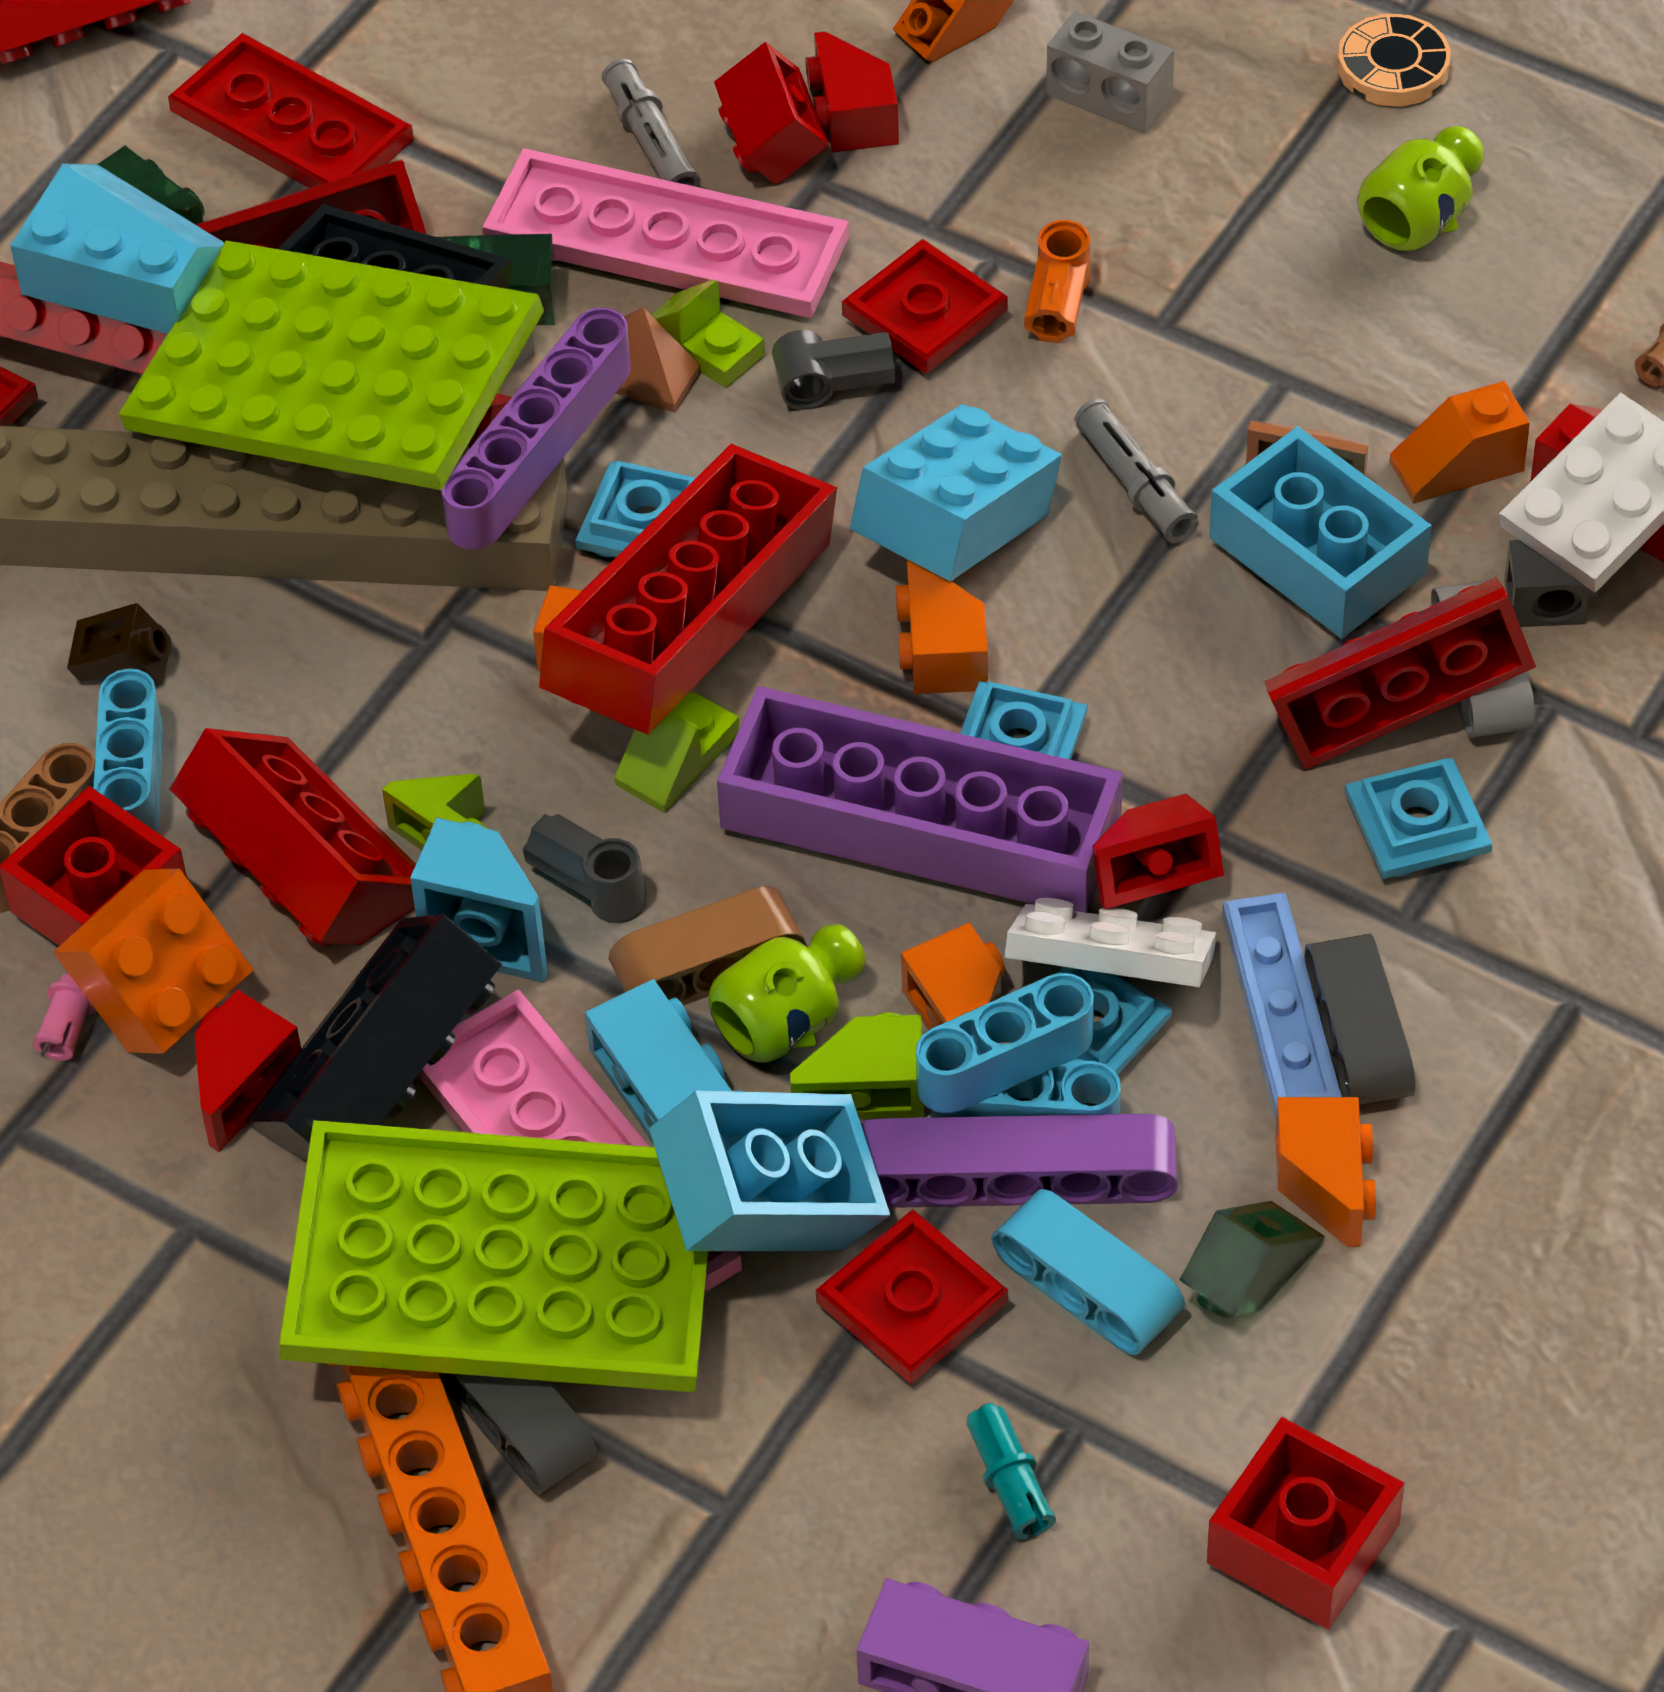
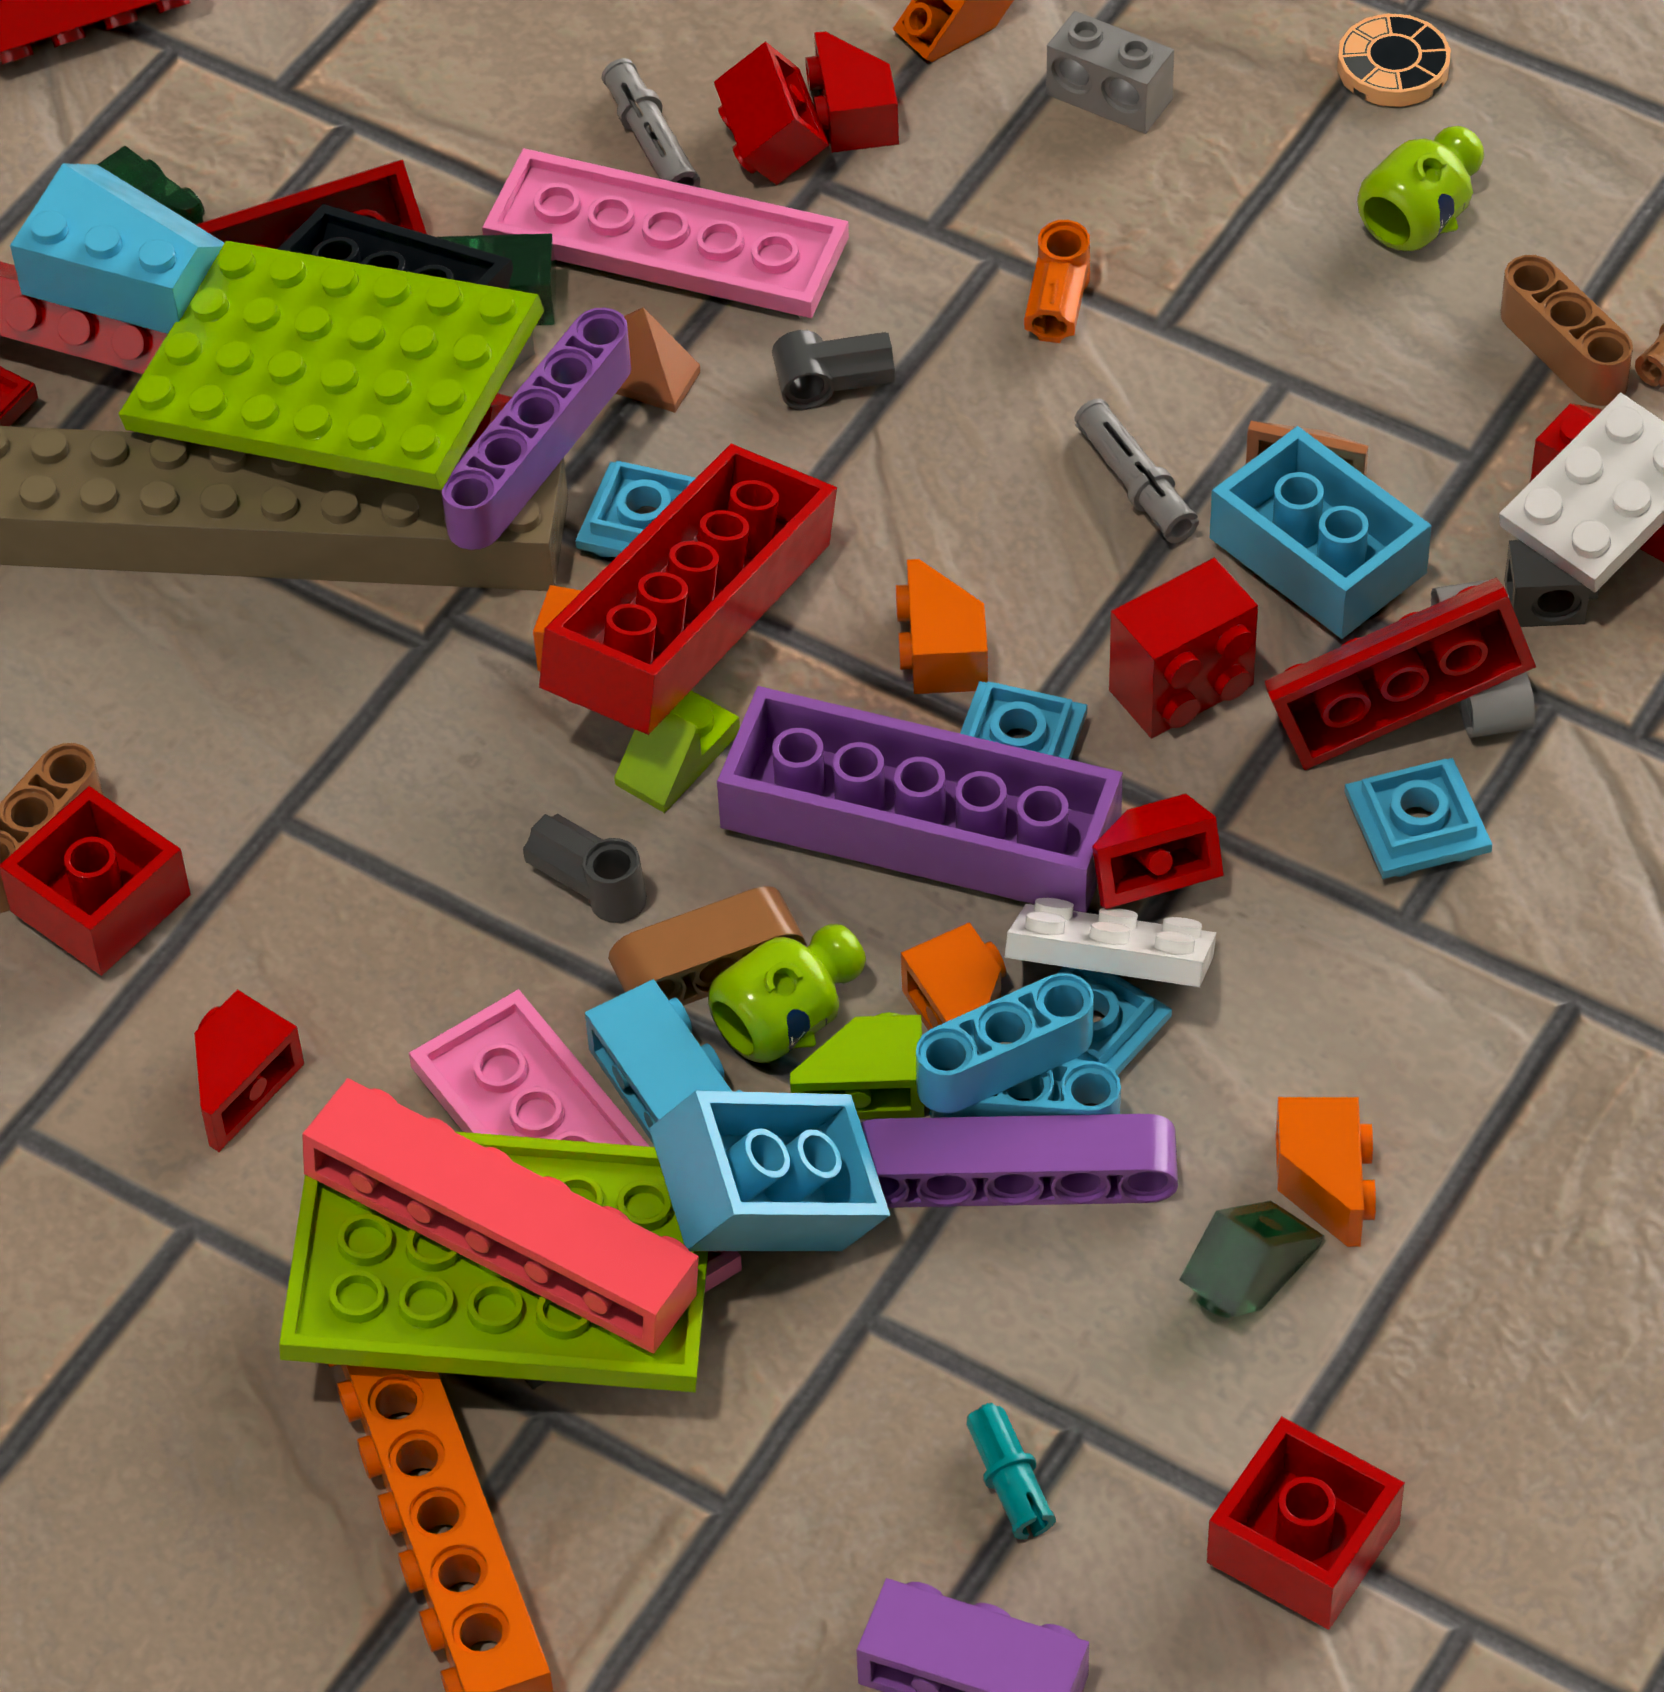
(63, 1019): bright pink pin -> none
(118, 642): dark brown bracket -> none
(130, 745): medium azure beam -> none
(153, 961): orange brick -> none
(288, 115): red tile -> none
(296, 835): red slope -> none
(380, 1033): black slope -> none
(416, 804): lime slope -> none
(484, 892): medium azure slope -> none
(501, 1214): none -> coral brick
(526, 1425): dark grey beam -> none
(711, 337): lime slope -> none
(912, 1296): red plate -> none
(925, 305): red plate -> none
(955, 491): medium azure brick -> none
(1088, 1272): medium azure beam -> none
(1183, 648): none -> red brick
(1279, 998): light blue tile -> none
(1360, 1019): dark grey beam -> none
(1464, 444): orange slope -> none
(1566, 329): none -> medium nougat beam

